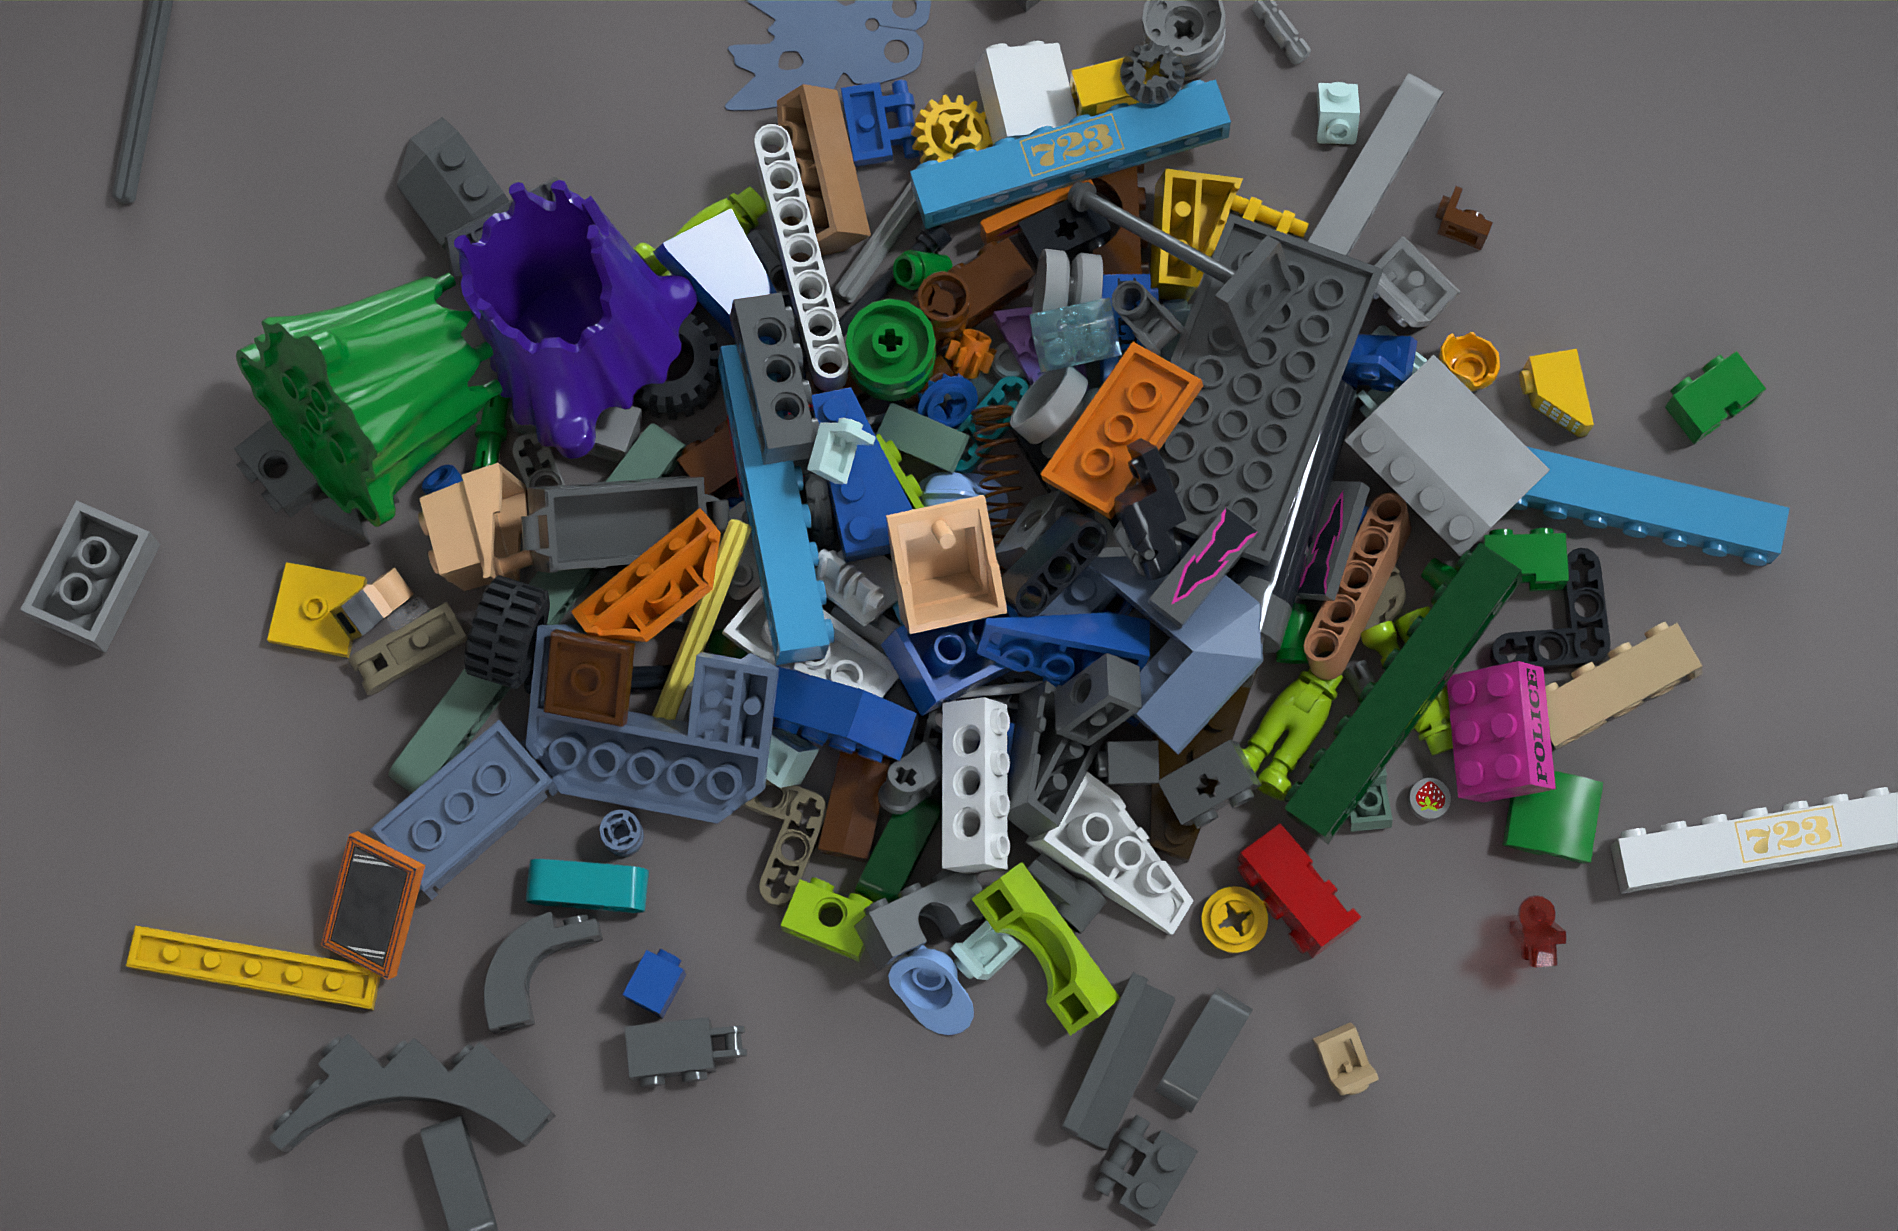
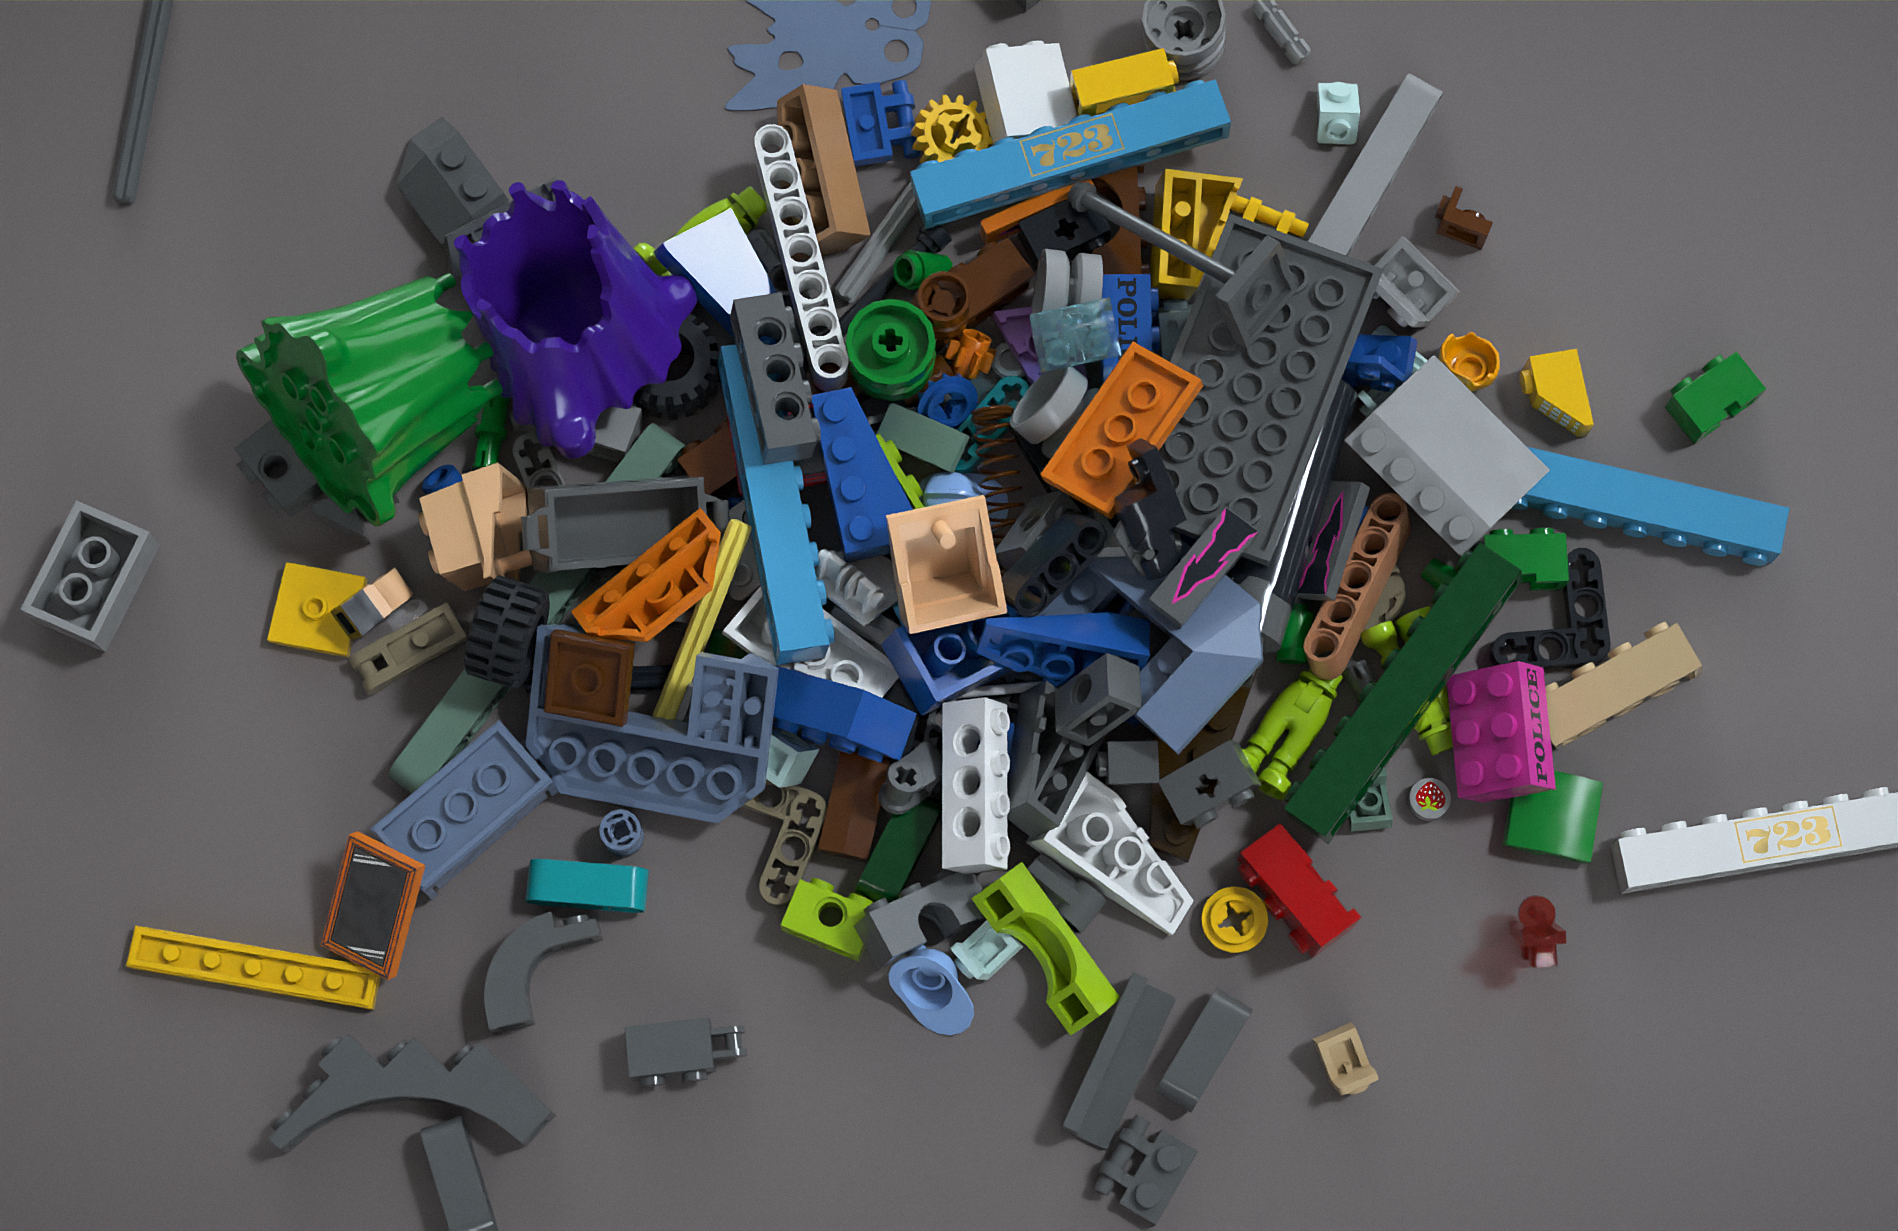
(655, 982): blue brick -> none
(820, 509): light grey axle -> none
(836, 449): light aqua bracket -> none
(1150, 320): dark grey piece -> none
(1158, 88): dark grey gear -> none

